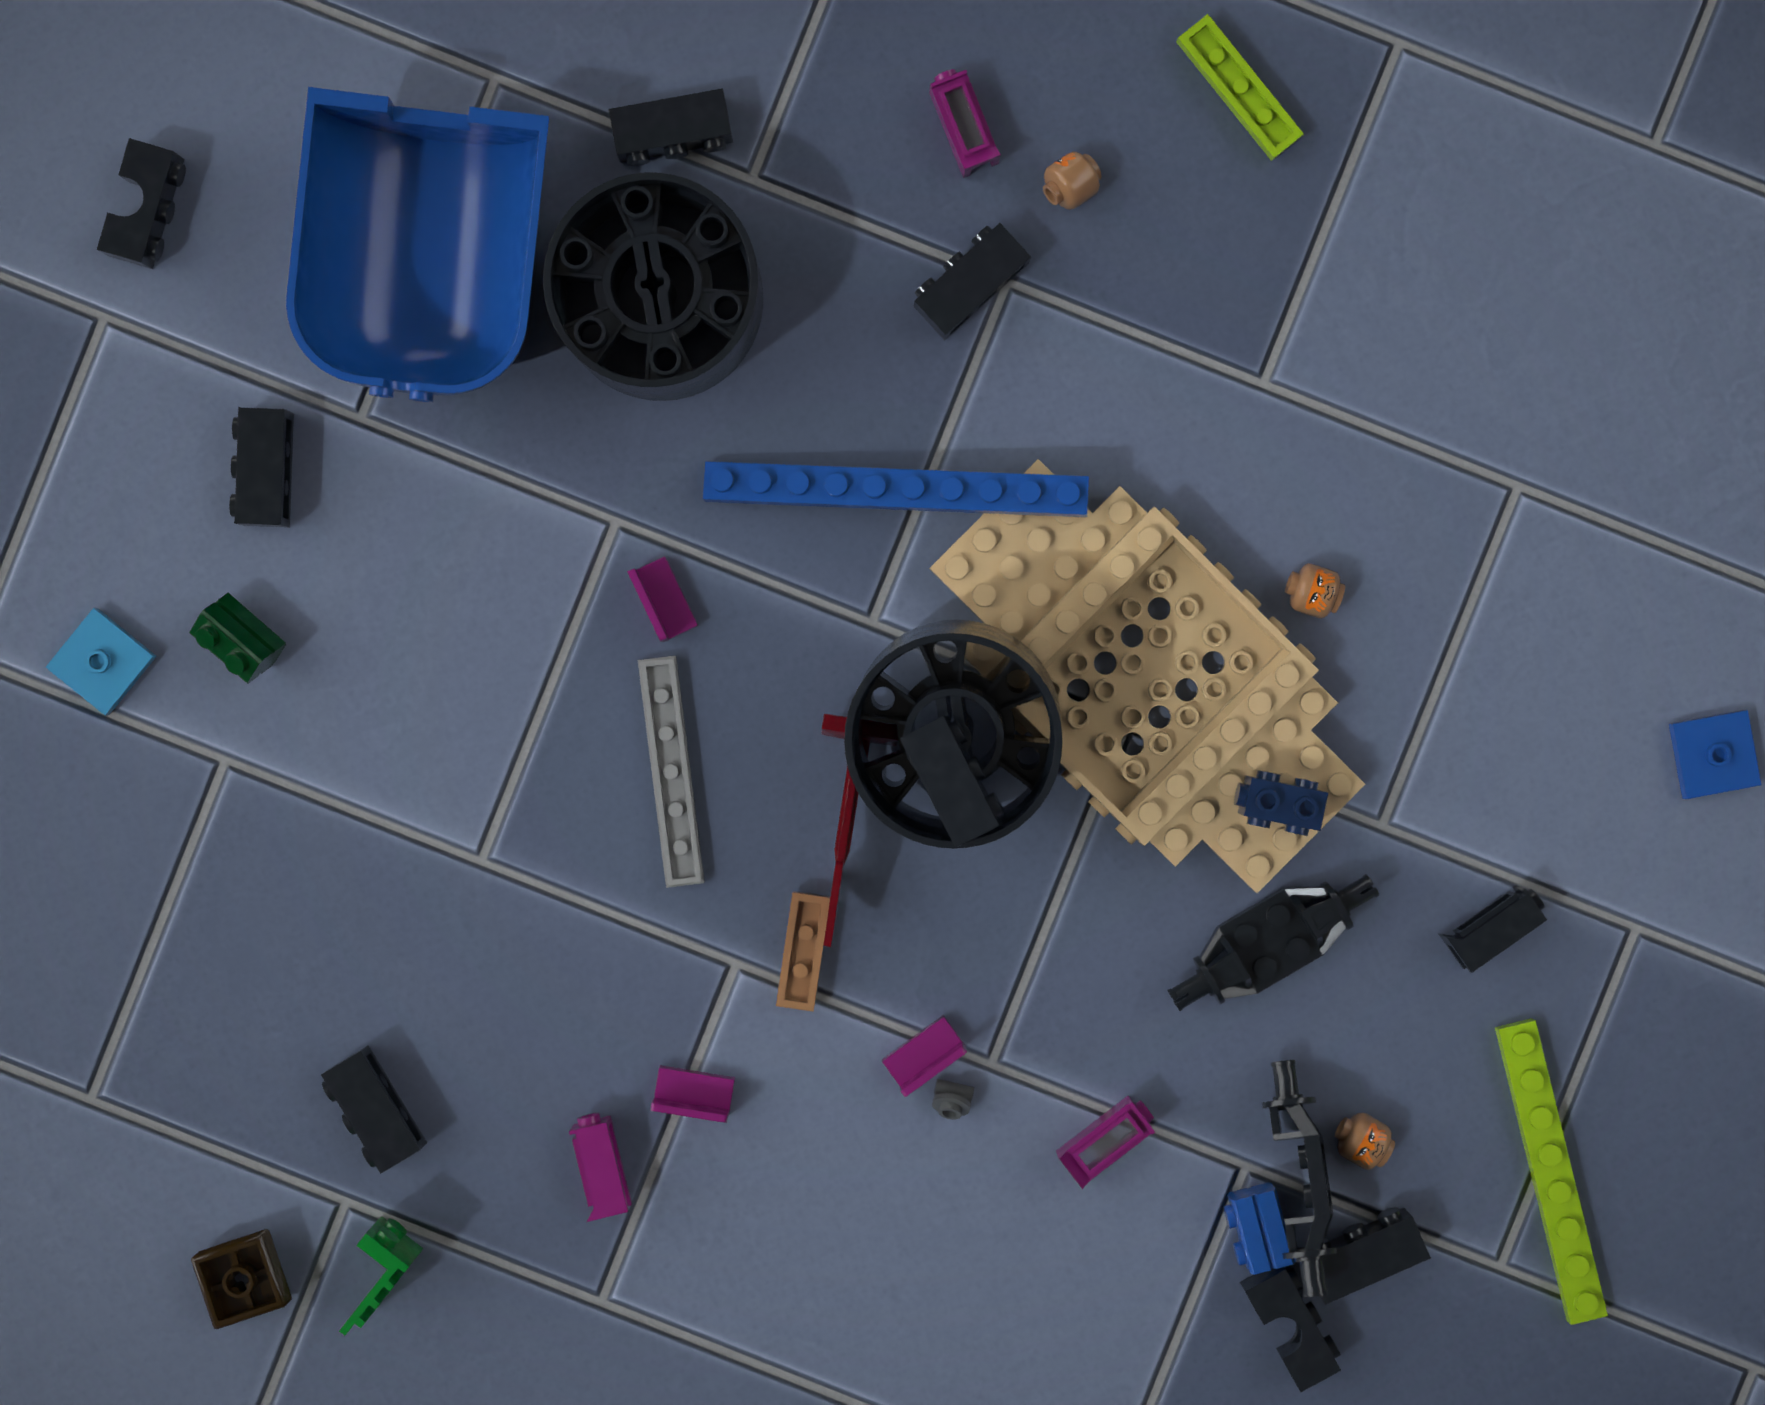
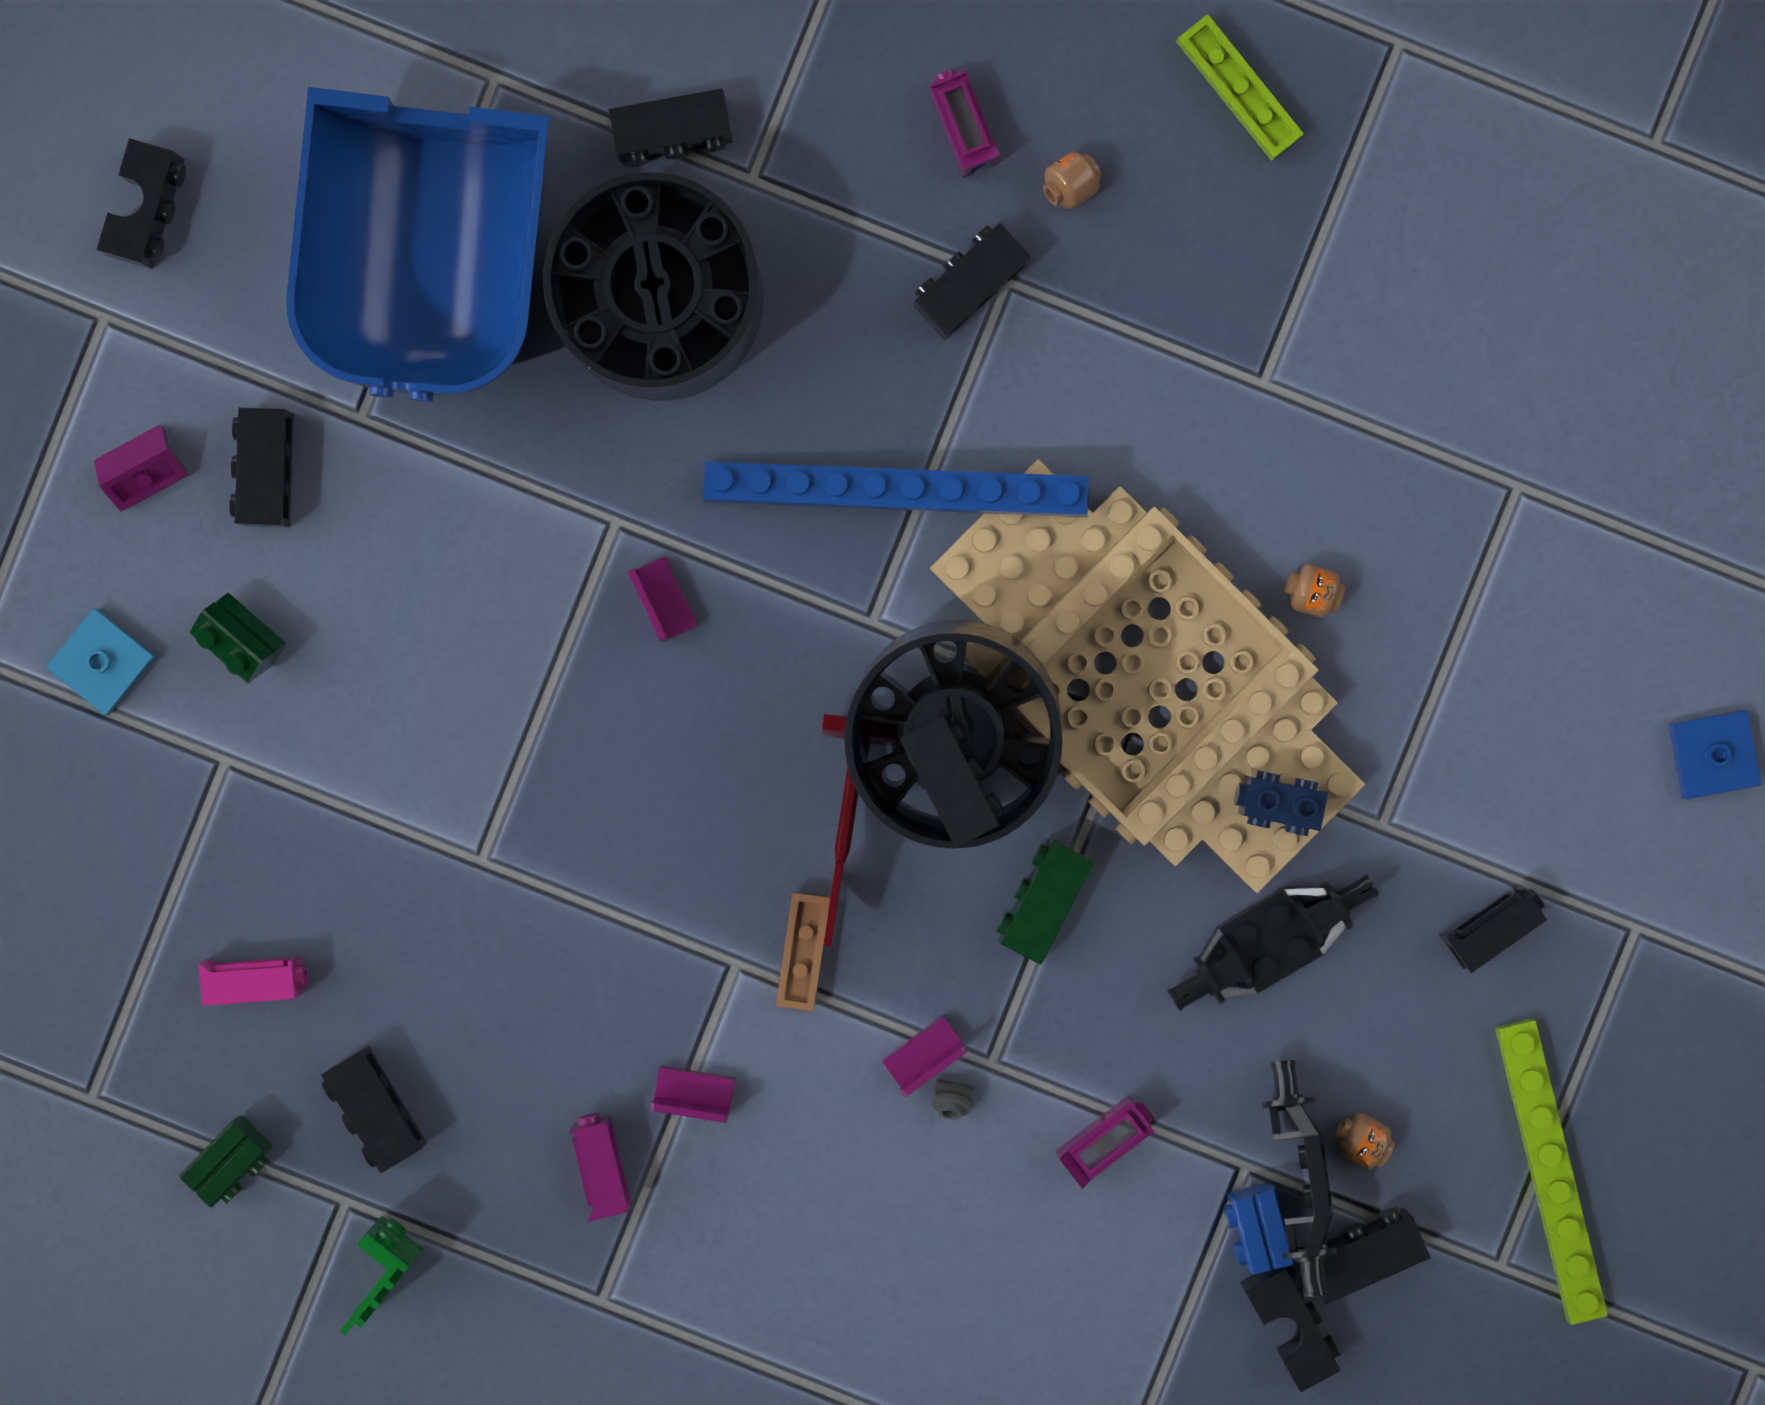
(138, 468): none -> magenta panel
(226, 1161): none -> dark green brick
(230, 1300): dark brown brick -> none
(252, 980): none -> dark pink window
(671, 771): light grey tile -> none
(1044, 901): none -> dark green brick

